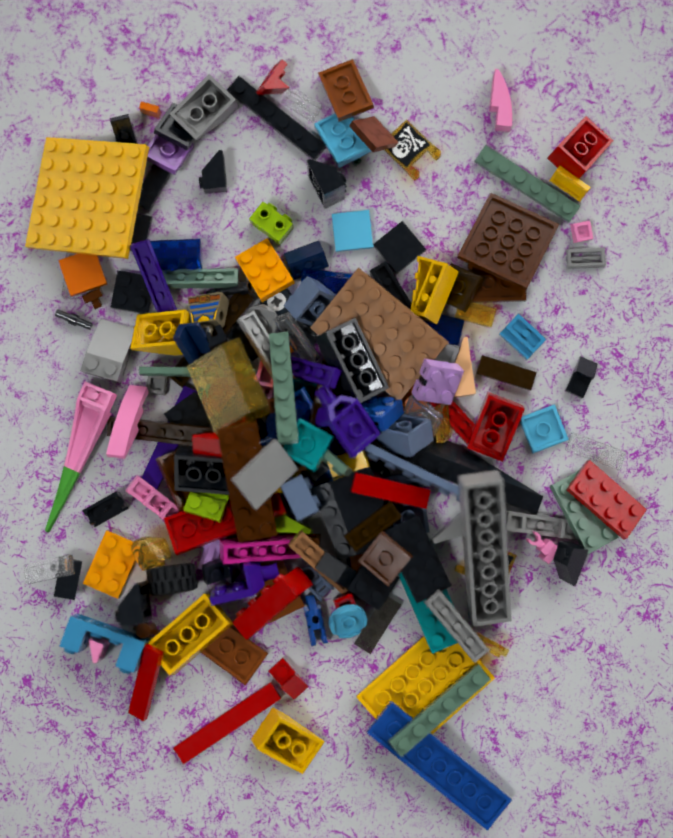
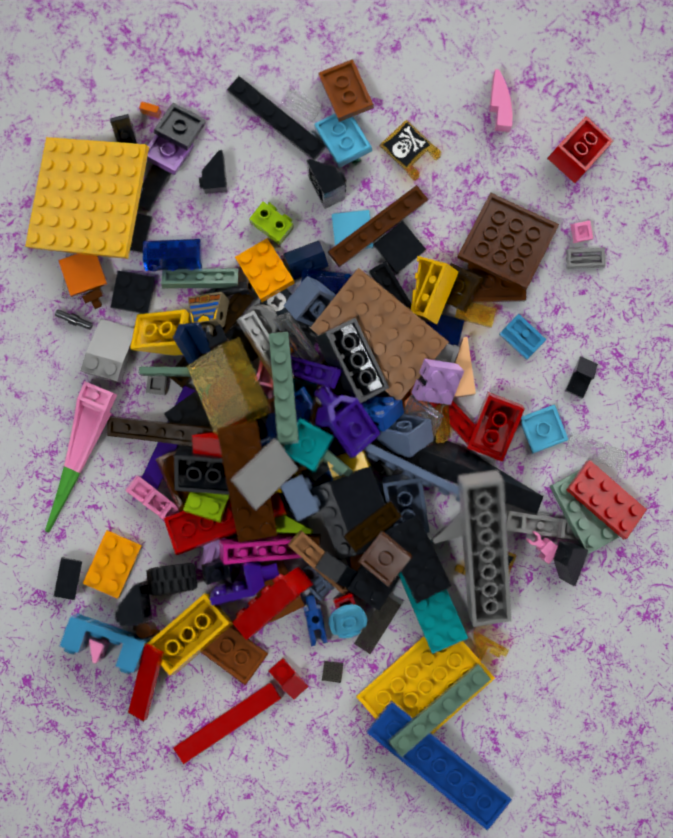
(48, 569): clear tile -> none
(105, 509): black hinge -> none
(126, 422): bright pink slope -> none
(150, 552): clear yellow piece -> none
(153, 276): dark purple tile -> none
(204, 108): light grey slope -> none
(272, 83): slope -> none
(286, 741): yellow slope -> none
(332, 671): none -> clear smoke tile
(373, 134): copper tile -> none
(377, 226): none -> reddish brown plate
(390, 490): red tile -> none
(456, 625): light grey tile -> none
(506, 373): dark brown tile -> none
(527, 184): sand green plate -> none
(569, 183): yellow tile -> none

